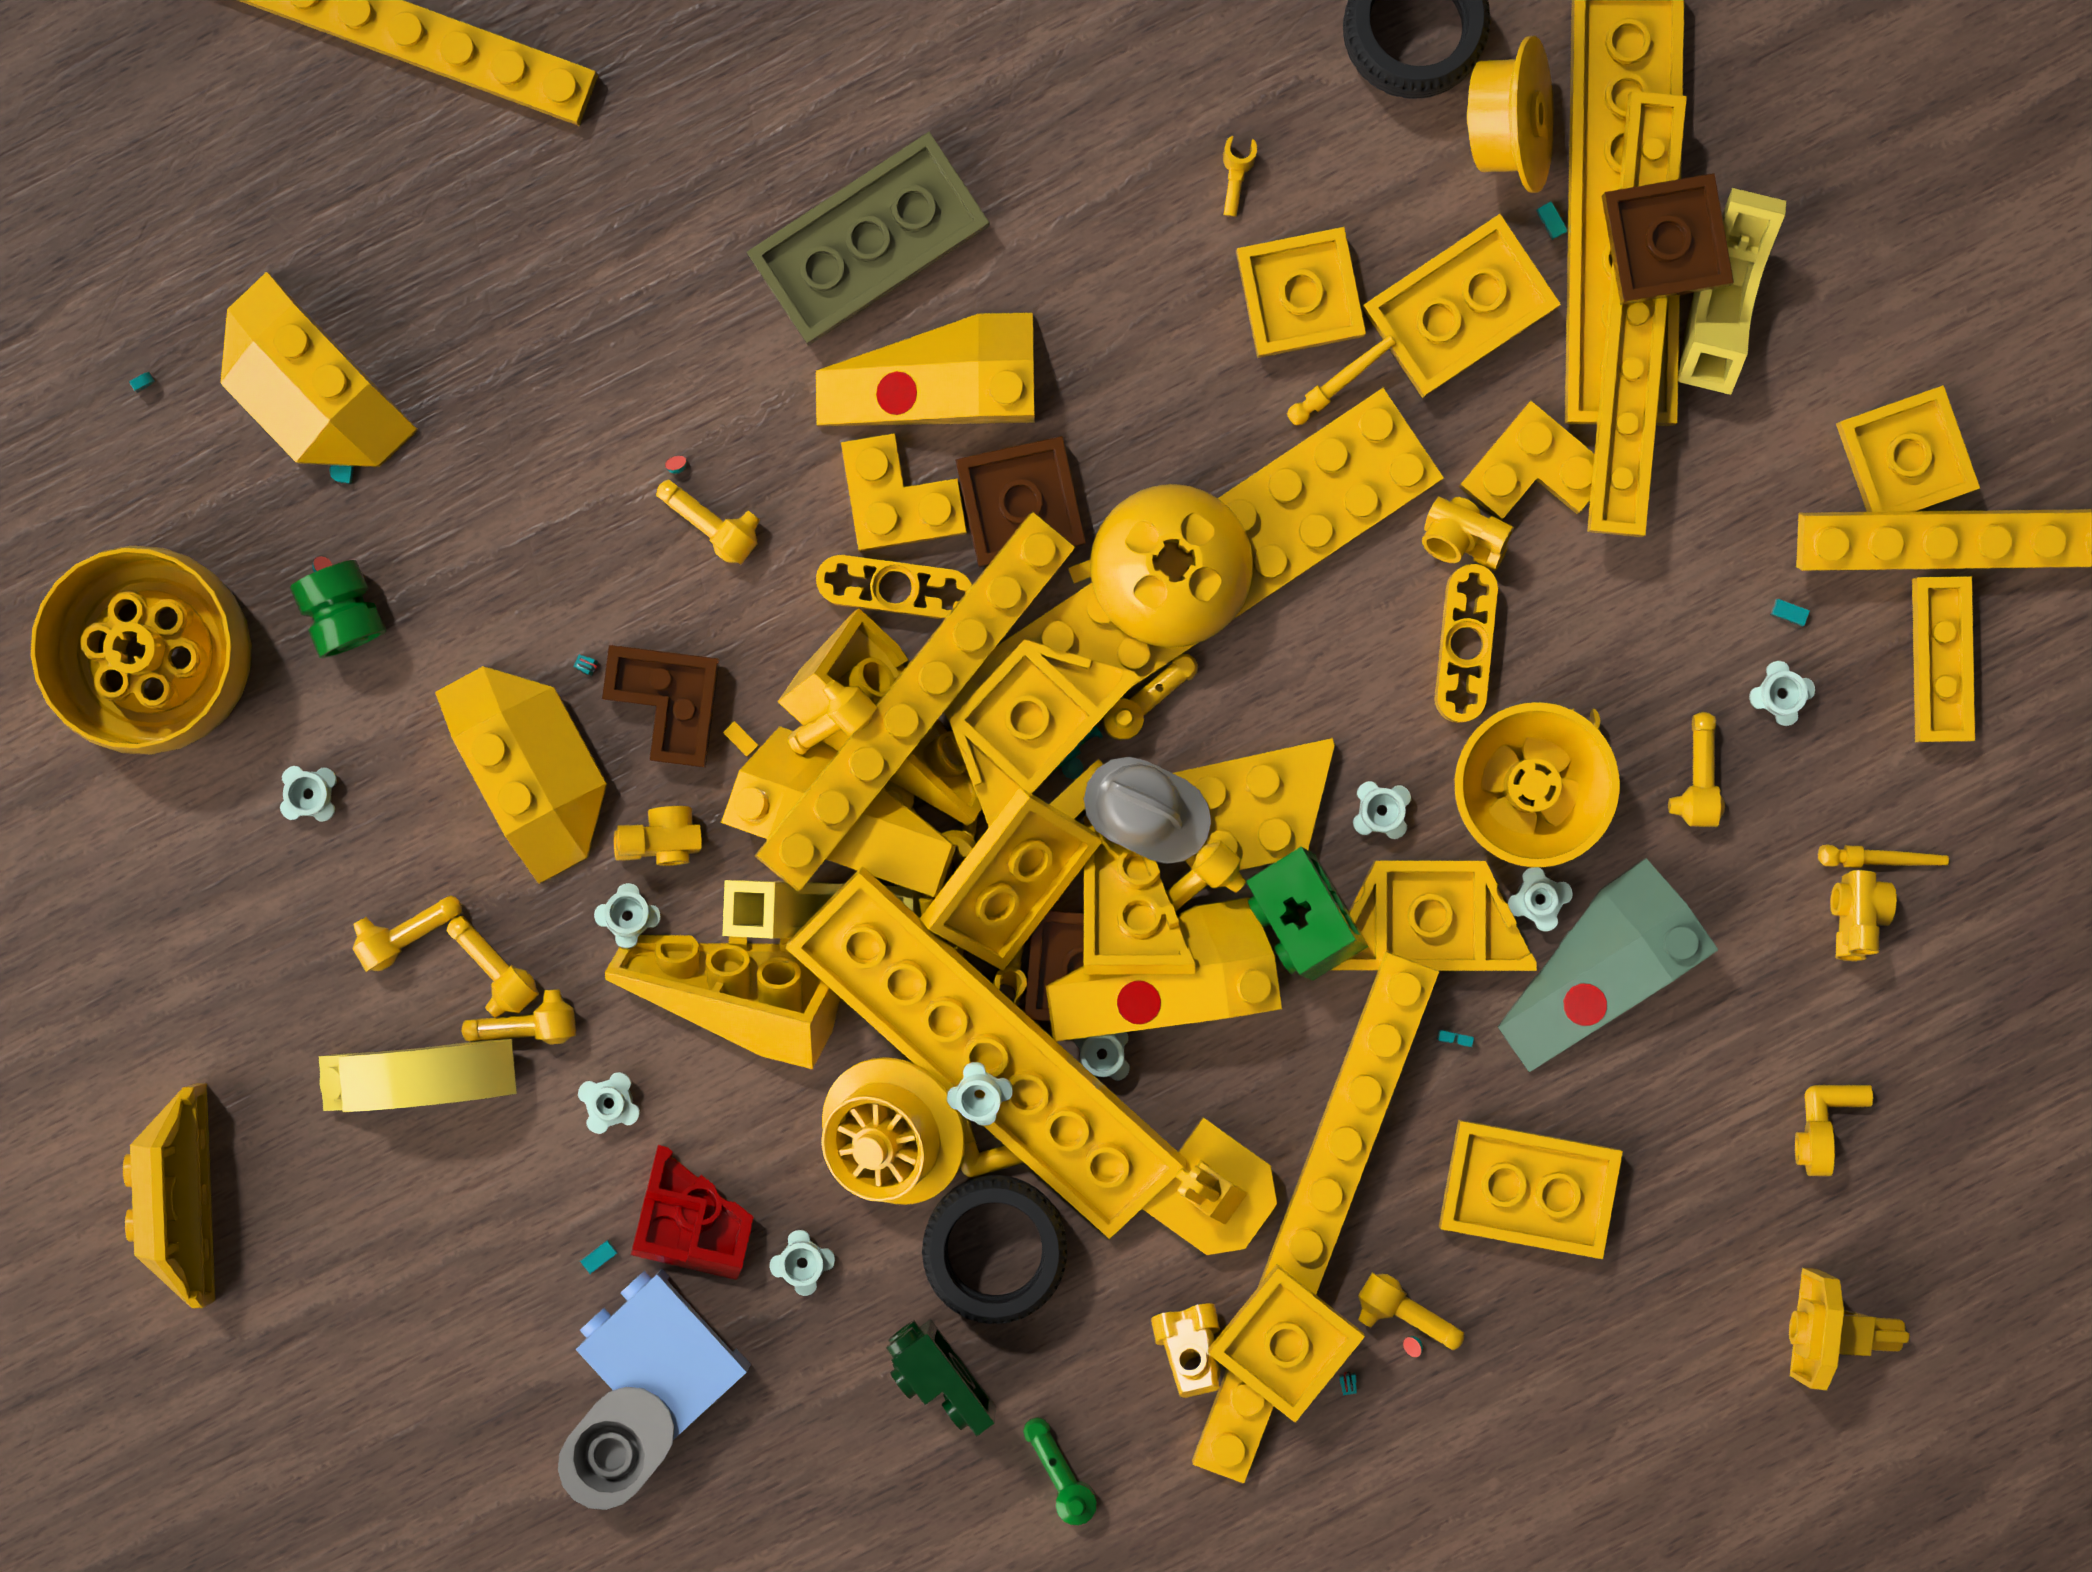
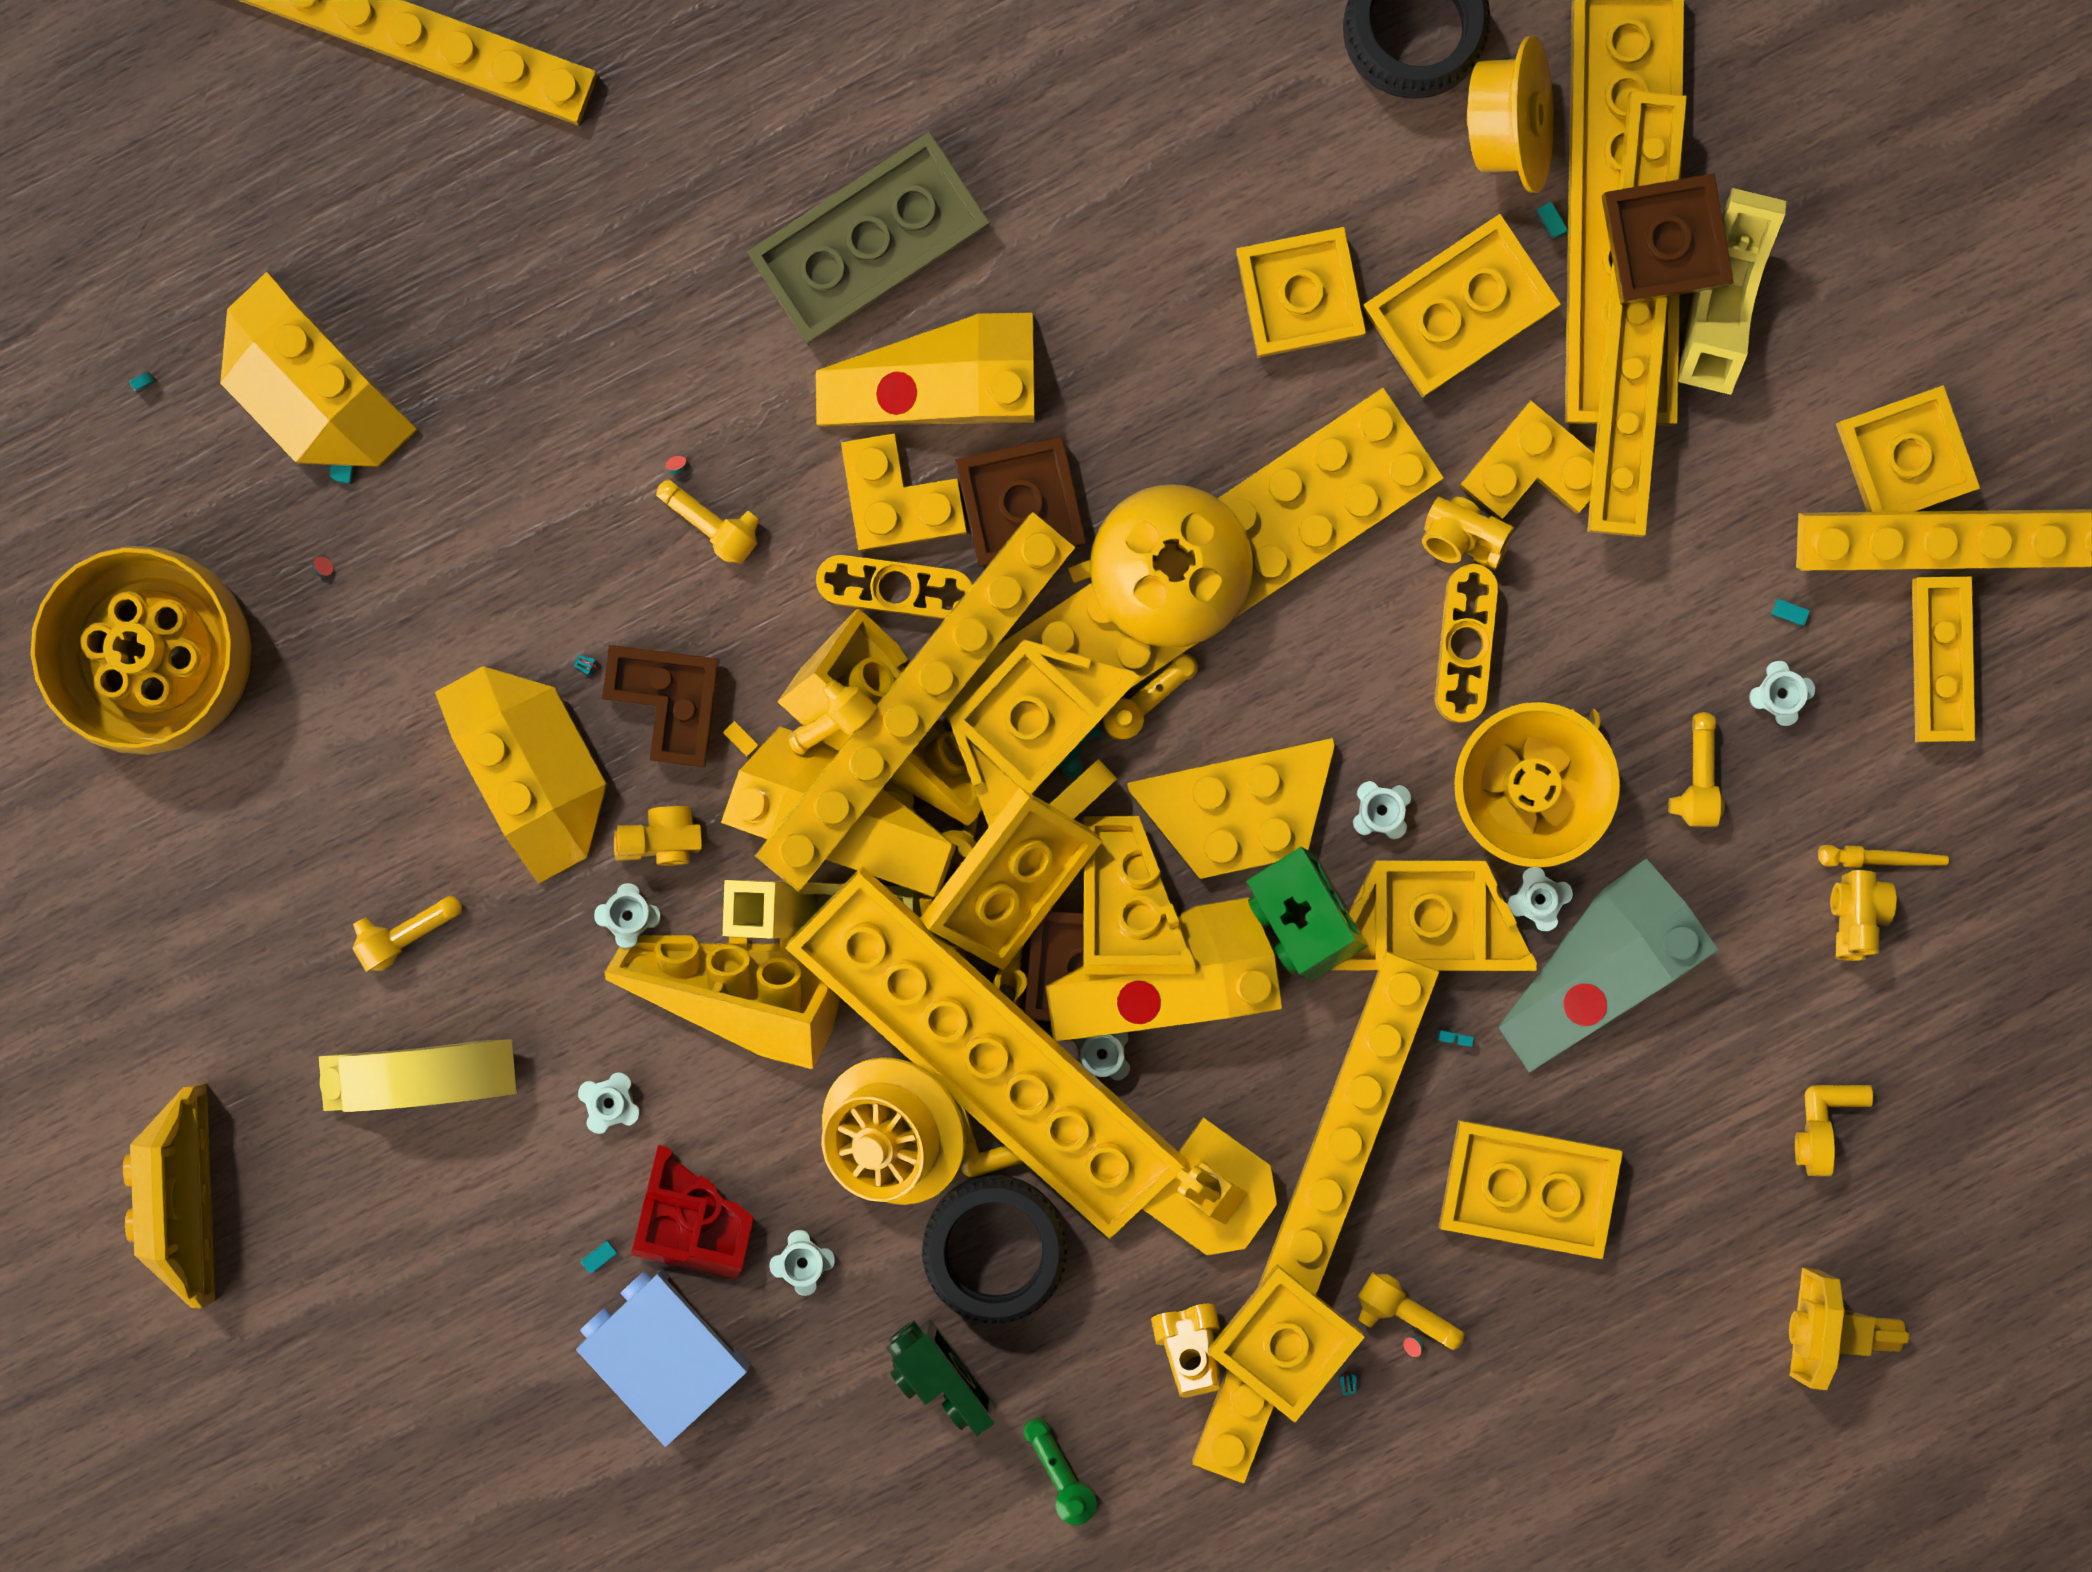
(295, 803): light aqua plate -> none
(337, 608): green wheel -> none
(511, 986): yellow piece -> none
(551, 1023): yellow piece -> none
(616, 1448): light grey piece -> none
(977, 1109): light aqua plate -> none
(1147, 810): light grey piece -> none
(1214, 866): yellow piece -> none
(1237, 169): yellow hand -> none
(1320, 396): yellow piece -> none

